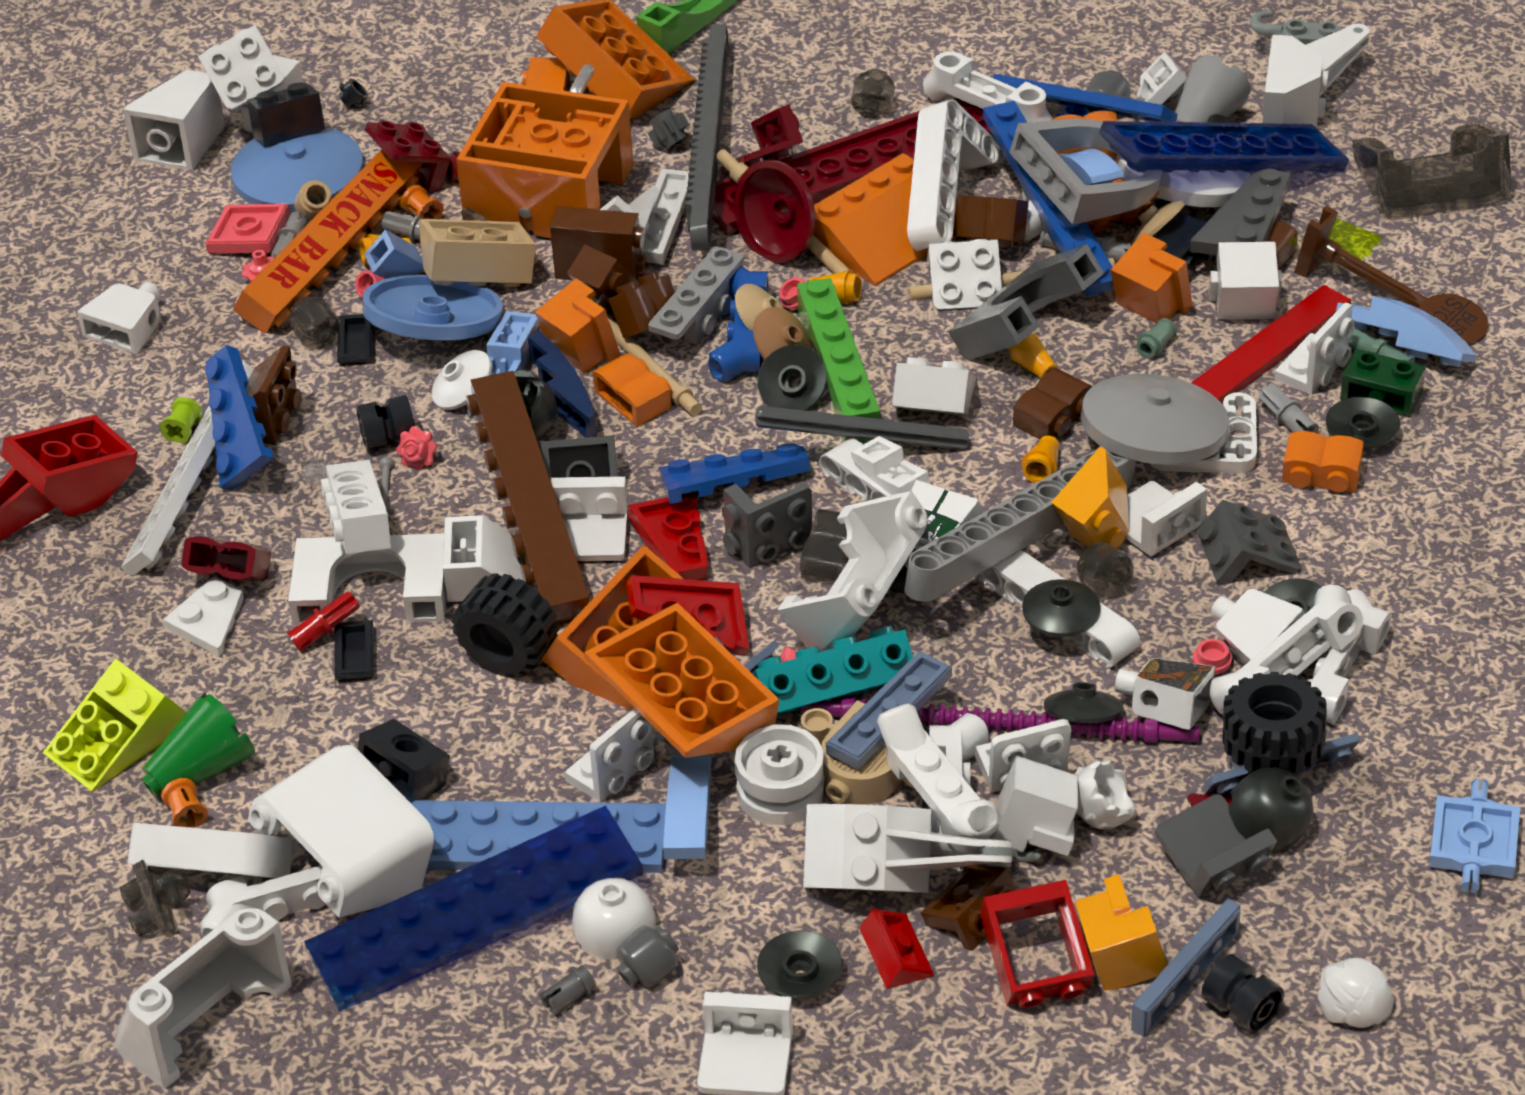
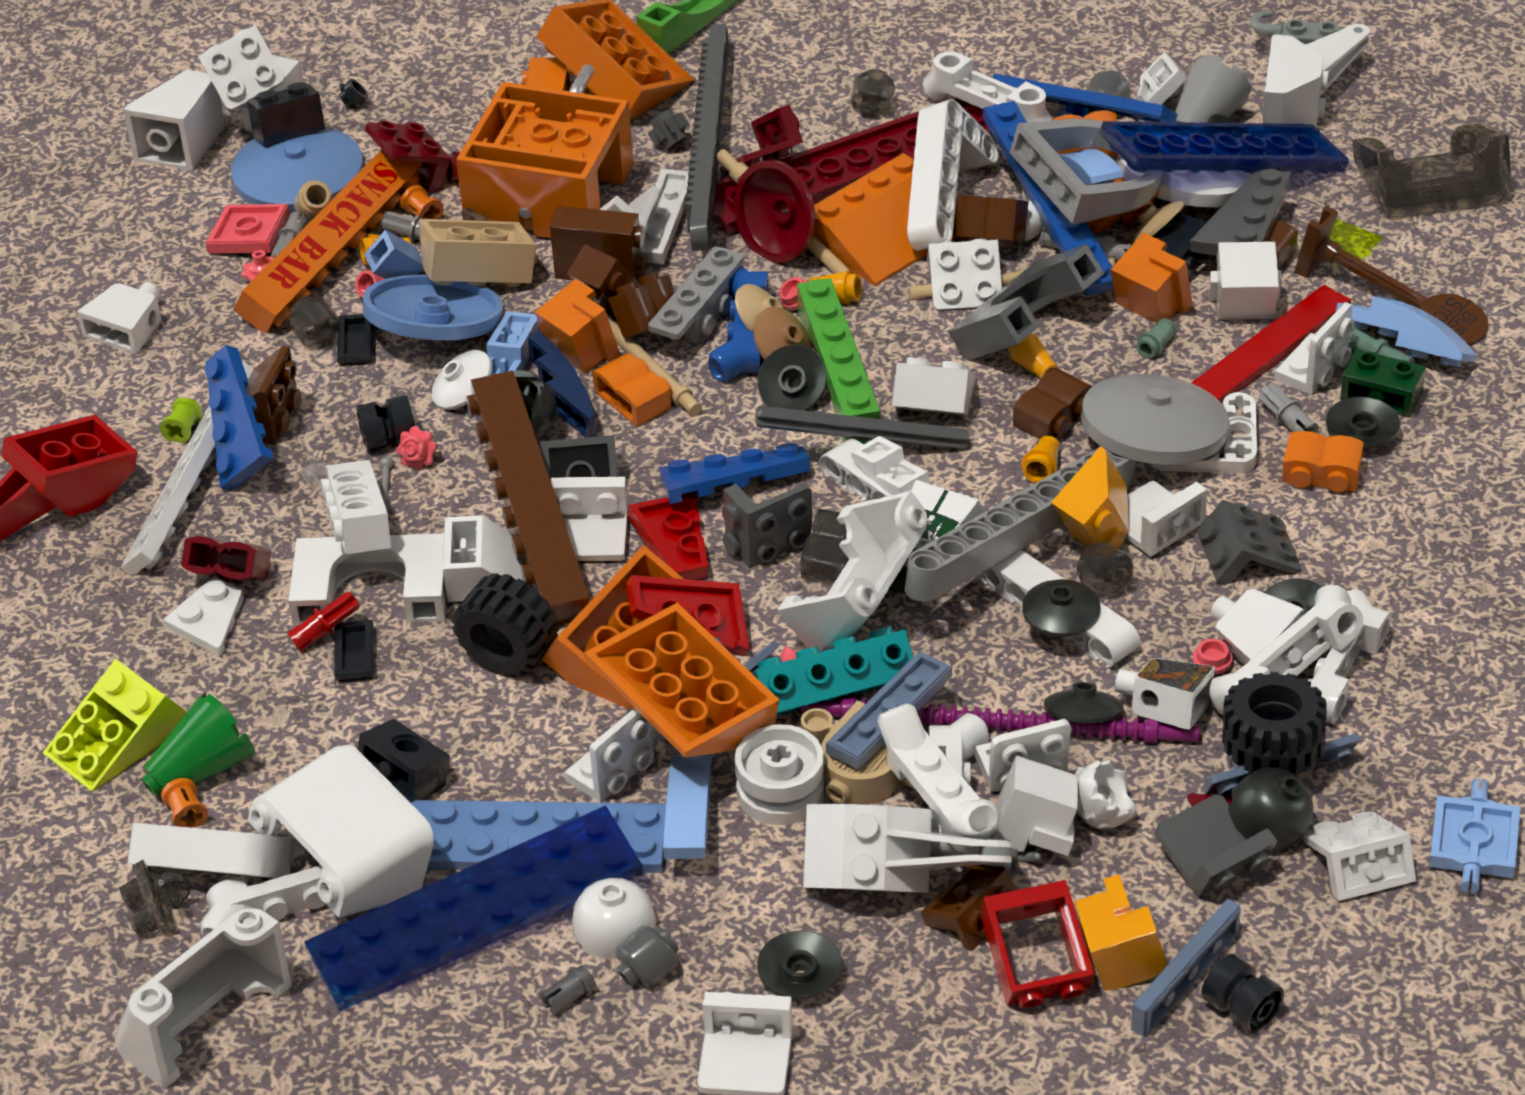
(895, 948): red slope -> none
(1355, 993): white hair -> none
(1363, 854): none -> white bracket

